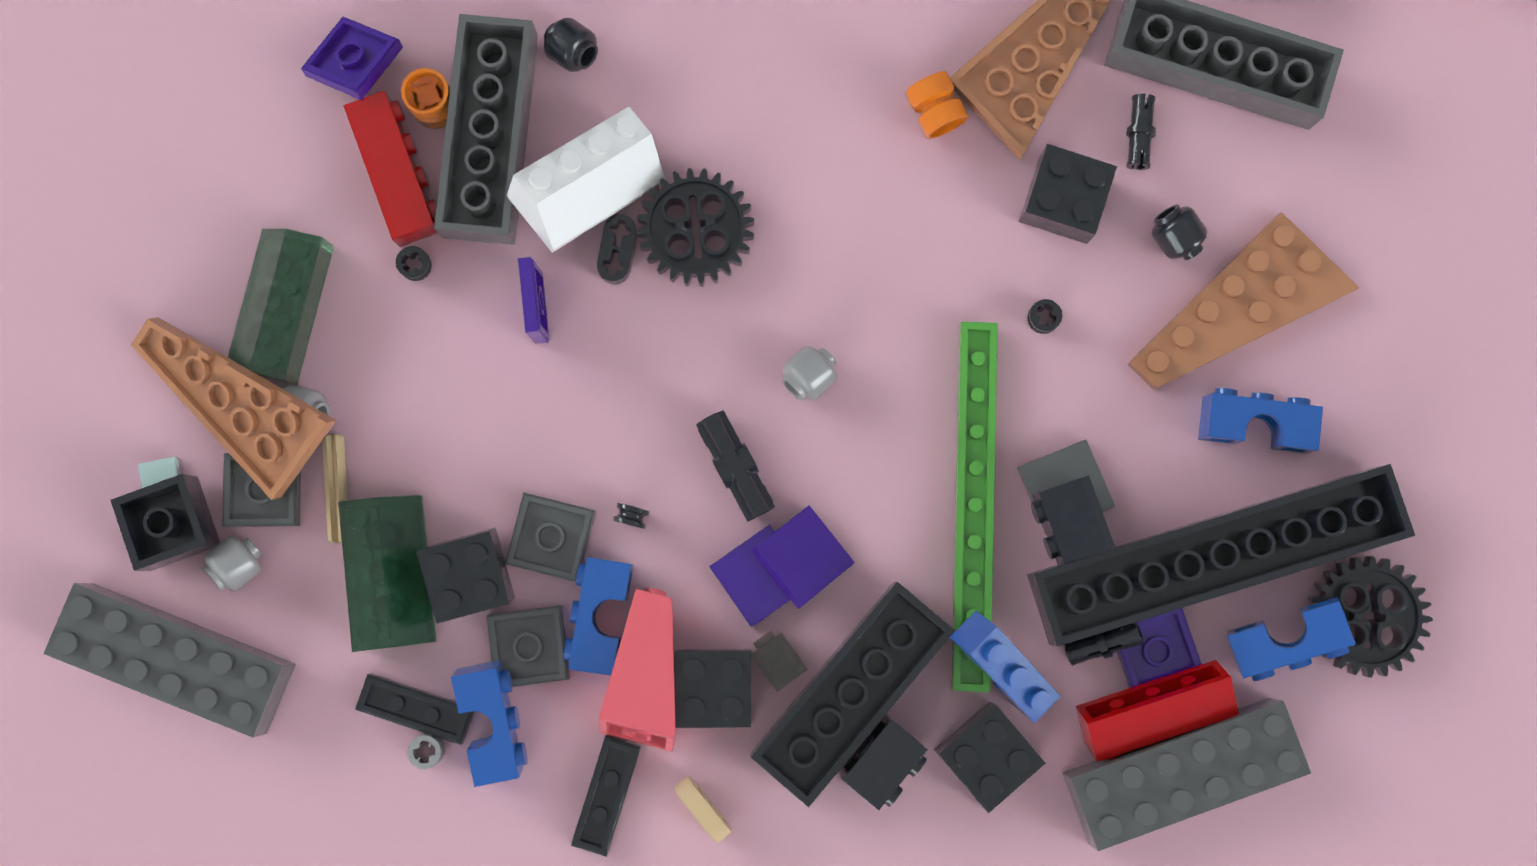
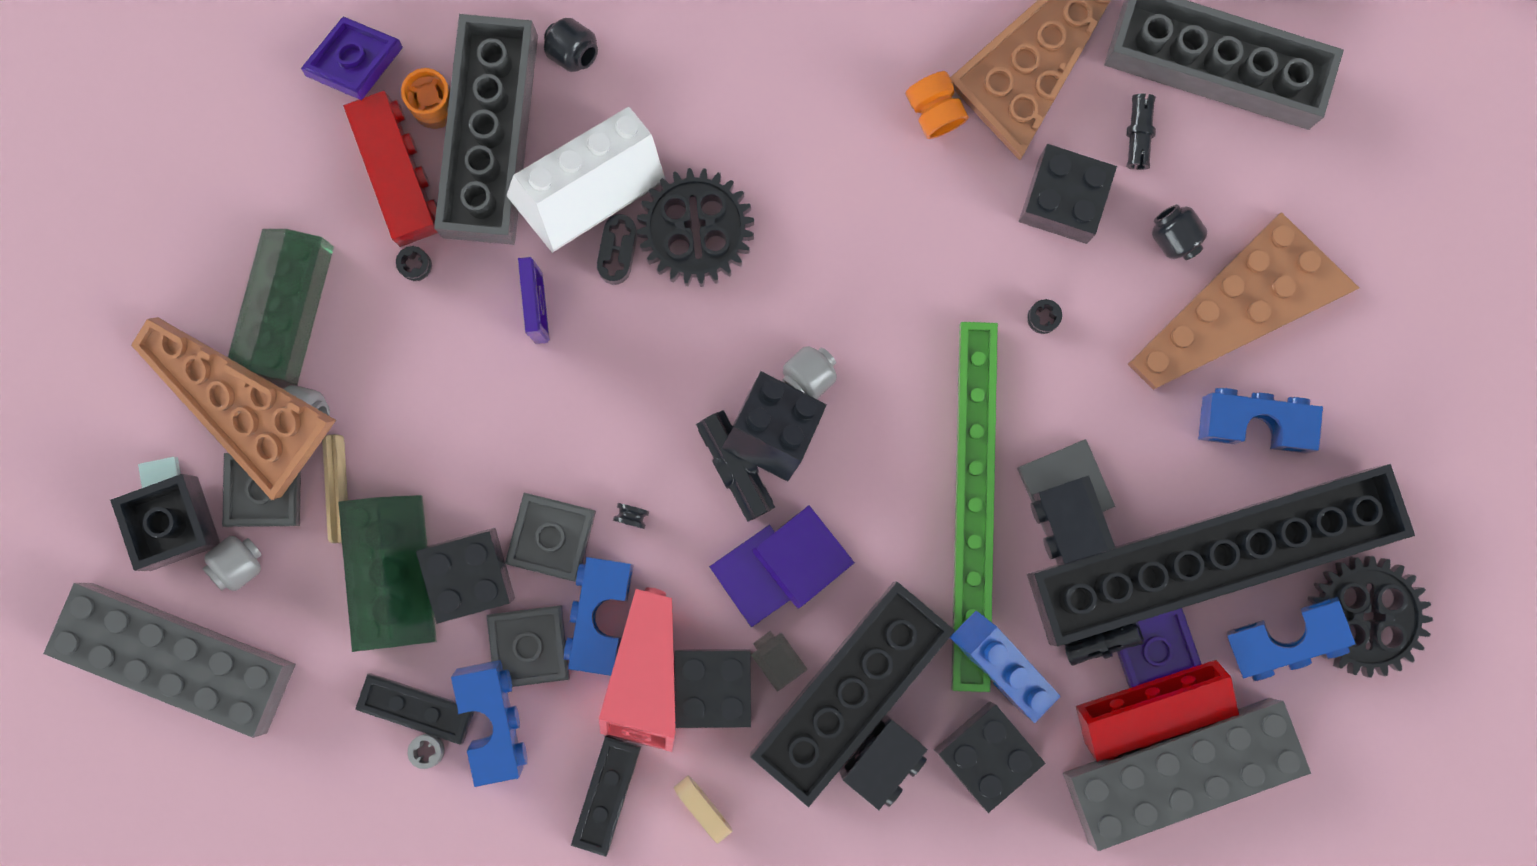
(774, 426): none -> black brick

